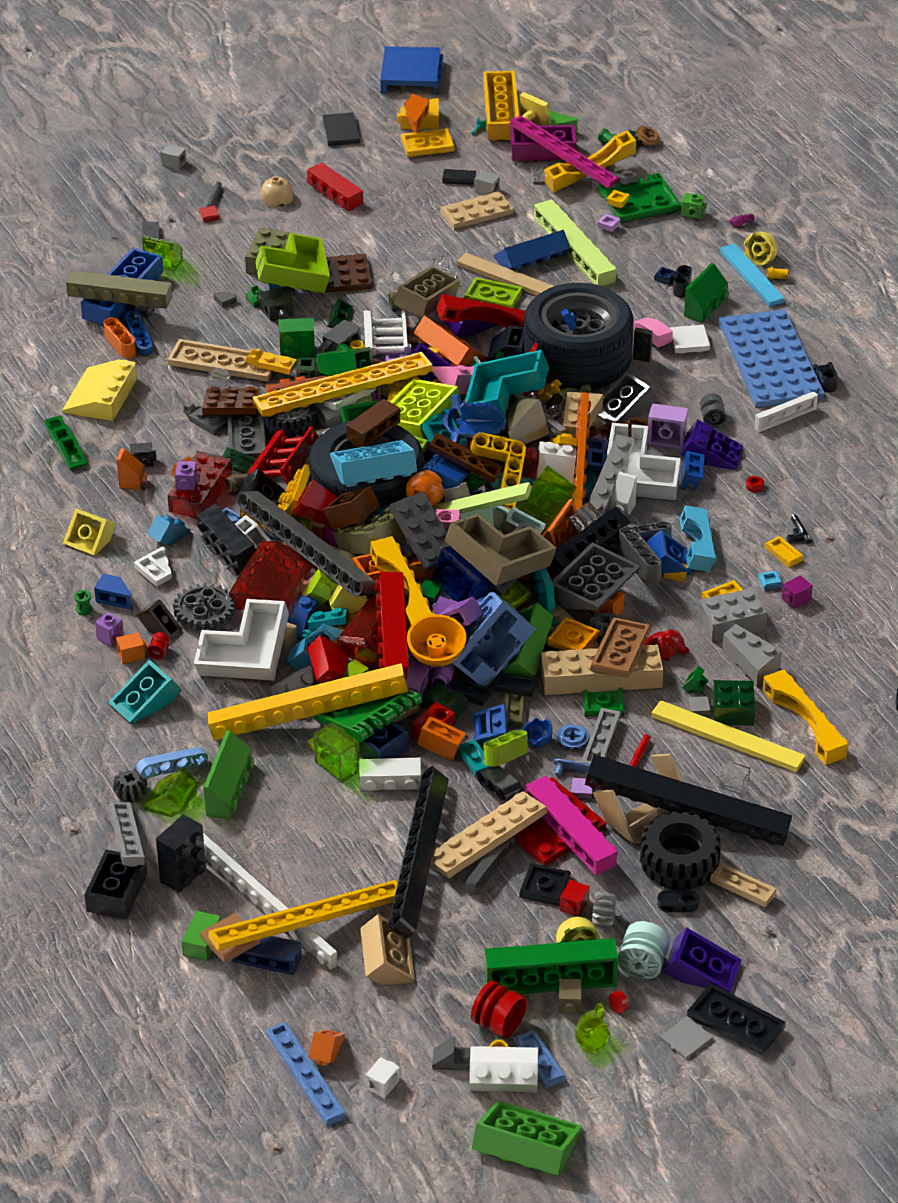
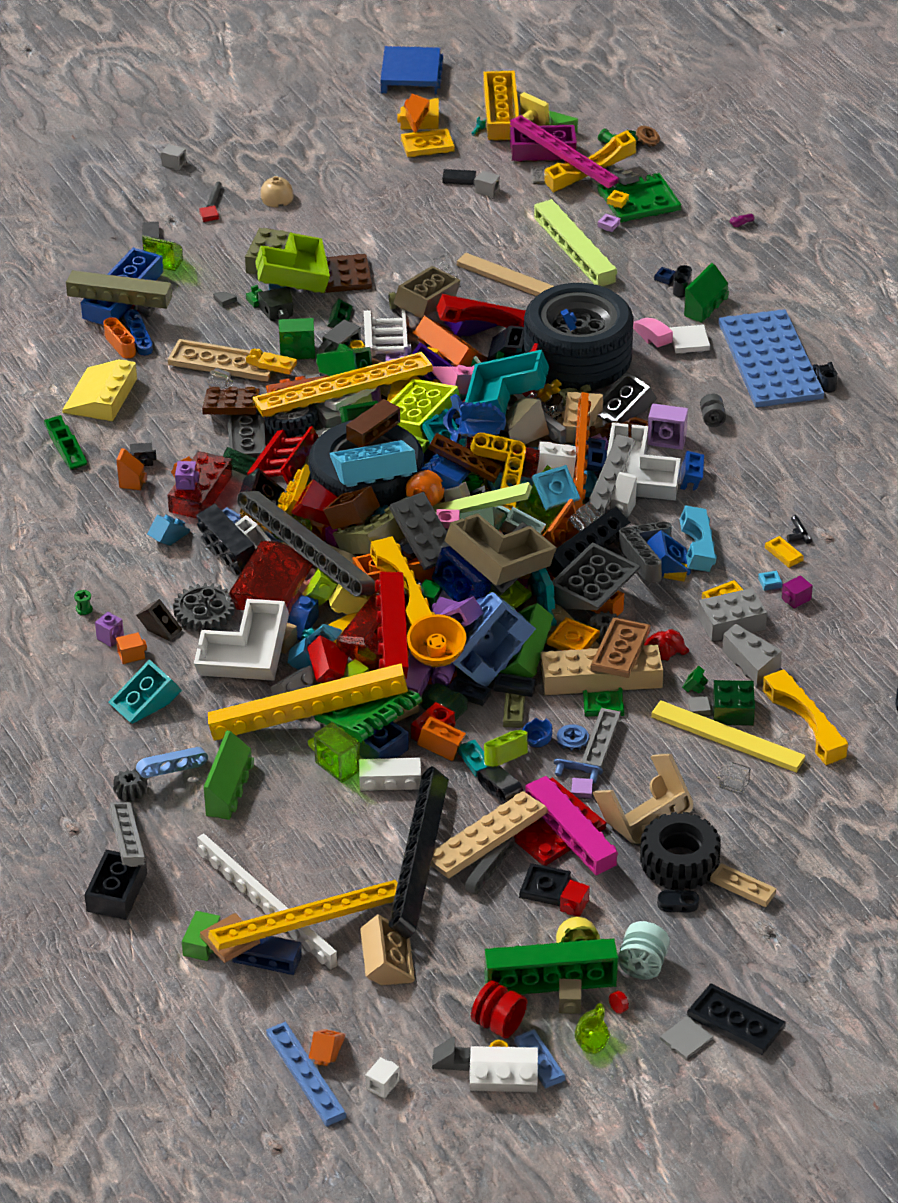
(89, 532): light yellow slope -> none
(113, 592): blue slope -> none
(154, 567): white wing -> none
(158, 647): red wheel -> none
(172, 794): clear neon green slope -> none
(181, 853): black brick -> none
(210, 423): dark grey hinge -> none
(234, 482): dark tan cone -> none
(306, 367): dark green brick -> none
(334, 617): teal plate -> none
(335, 186): red brick -> none
(341, 129): black tile -> none
(476, 210): tan plate -> none
(494, 292): lime tile -> none
(495, 723): blue plate -> none
(526, 1137): bright green slope -> none
(533, 250): blue slope -> none
(555, 487): none -> medium azure tile
(565, 439): yellow plate -> none
(604, 909): light grey gear -> none
(640, 750): red piece -> none
(642, 344): pearl dark grey plate -> none
(682, 797): black brick -> none
(693, 205): bright green brick -> none
(701, 962): dark purple slope -> none
(714, 445): dark purple slope -> none
(752, 275): medium azure tile -> none
(754, 484): red tile -> none
(760, 248): light yellow cylinder -> none
(777, 273): yellow pin -> none
(785, 412): white plate -> none

